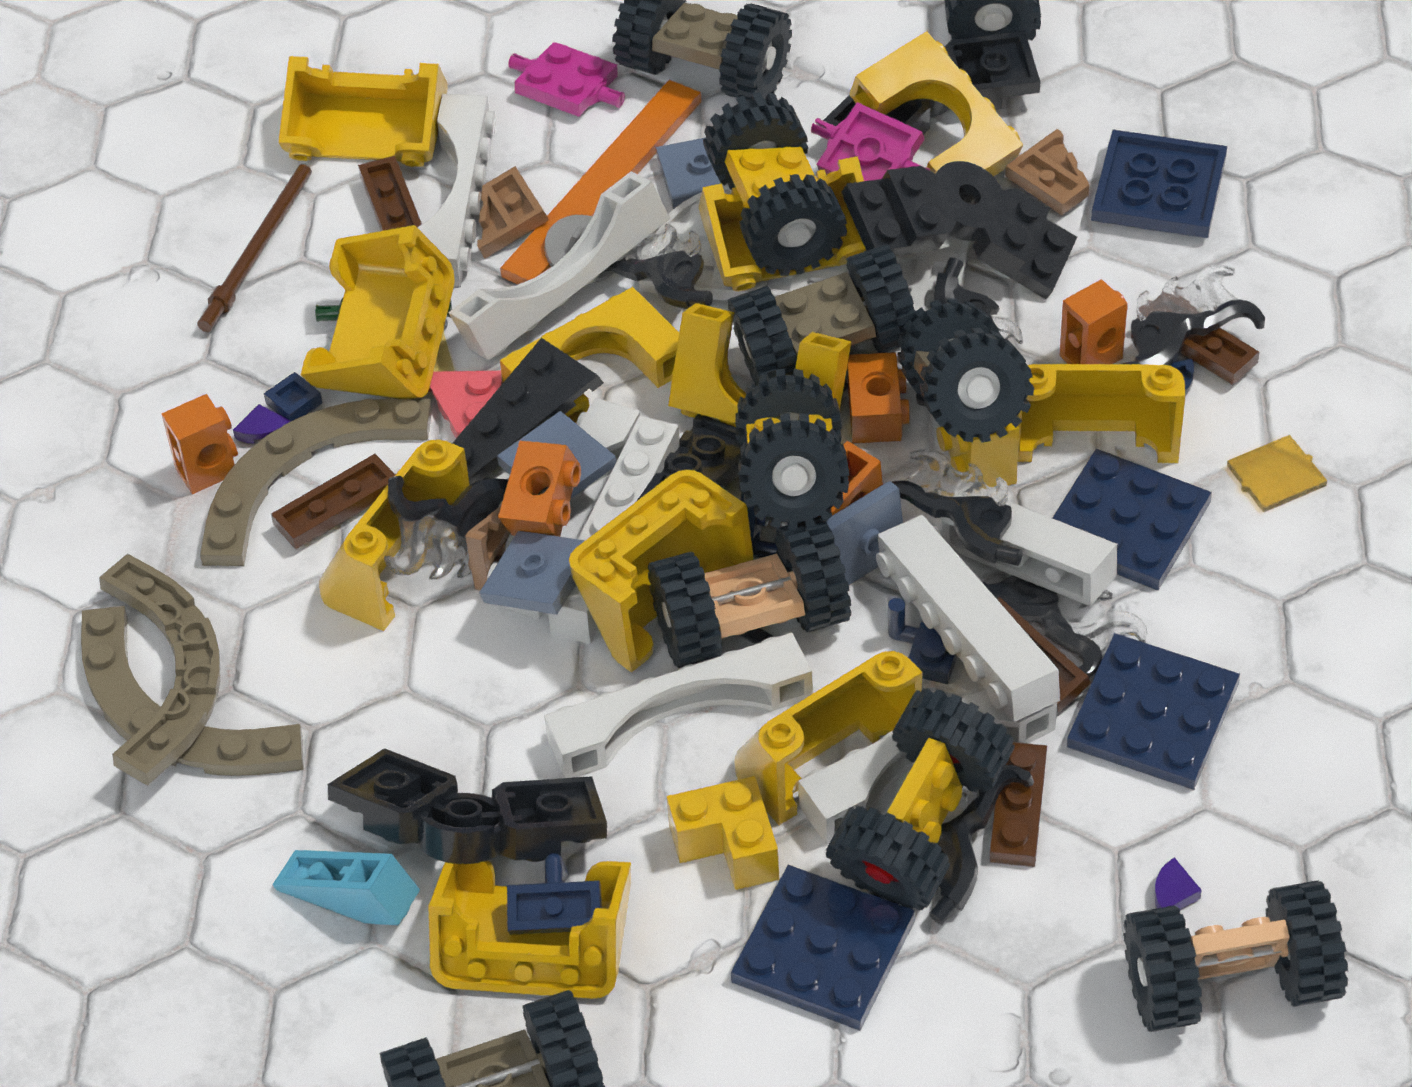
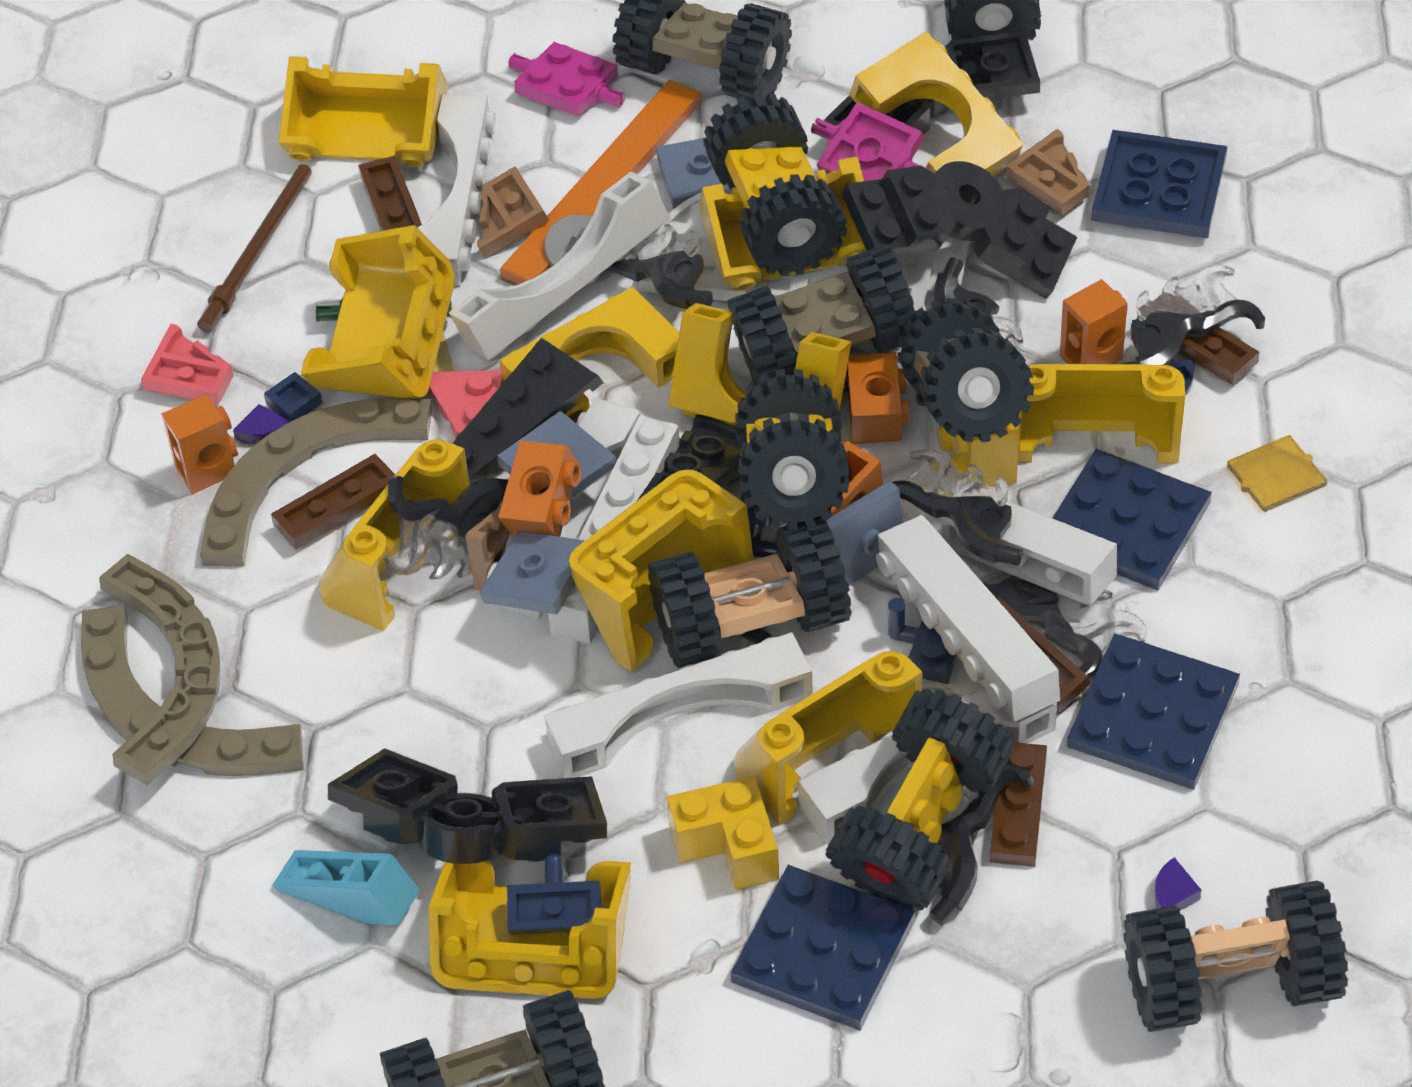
(186, 369): none -> coral wing

